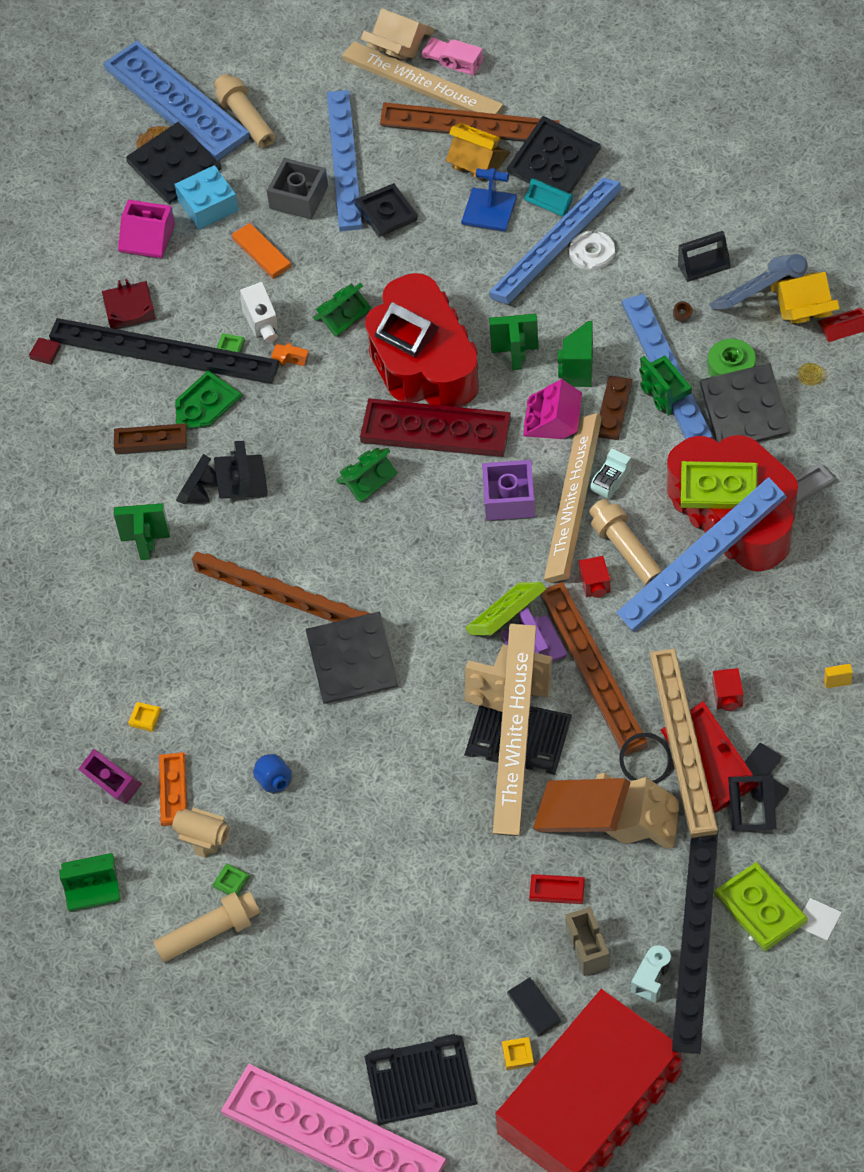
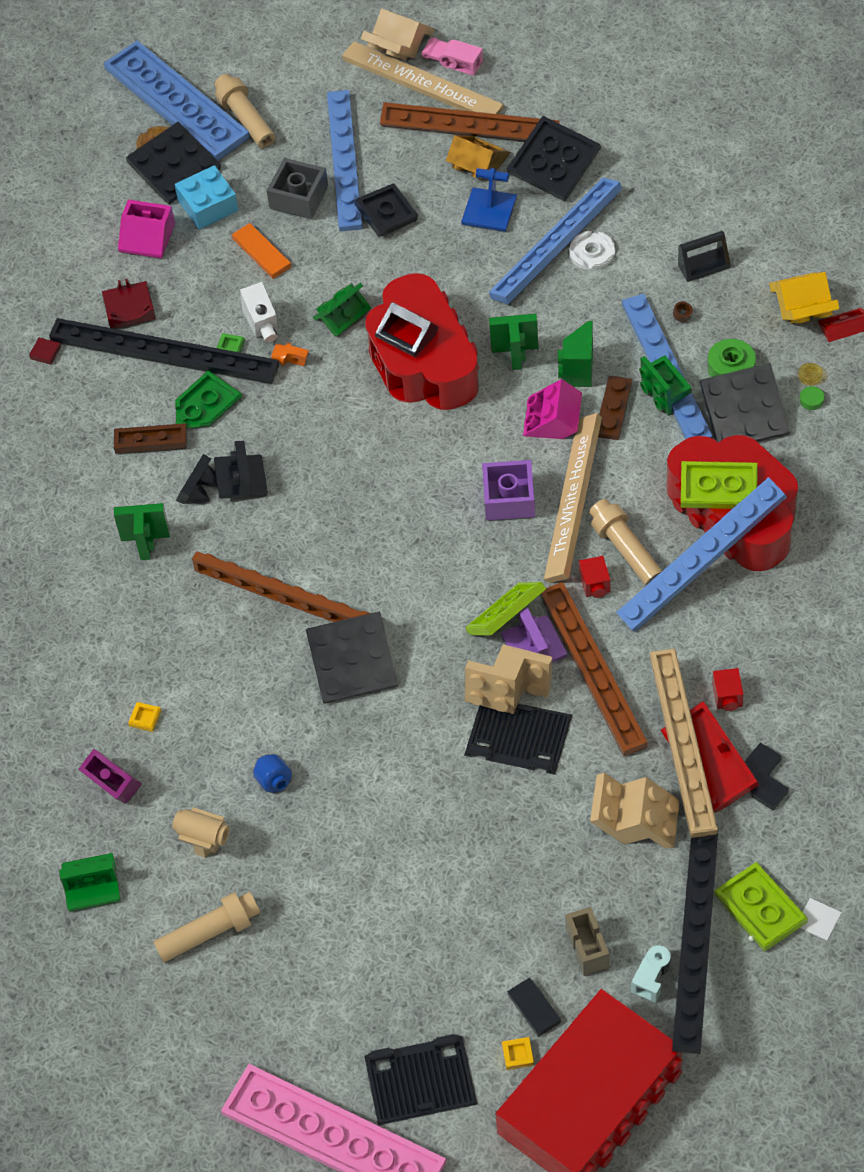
(172, 786): orange tile -> none
(230, 880): bright green tile -> none
(368, 474): green bracket -> none
(435, 427): dark red plate -> none
(475, 136): yellow tile -> none
(514, 729): tan tile -> none
(548, 197): teal tile -> none
(557, 889): red tile -> none
(581, 805): dark orange tile -> none
(611, 474): light aqua leg -> none
(659, 739): black piece -> none
(767, 799): black tile -> none
(779, 268): sand blue piece -> none
(811, 398): none -> bright green tile
(812, 482): light grey tile -> none
(838, 675): yellow tile -> none

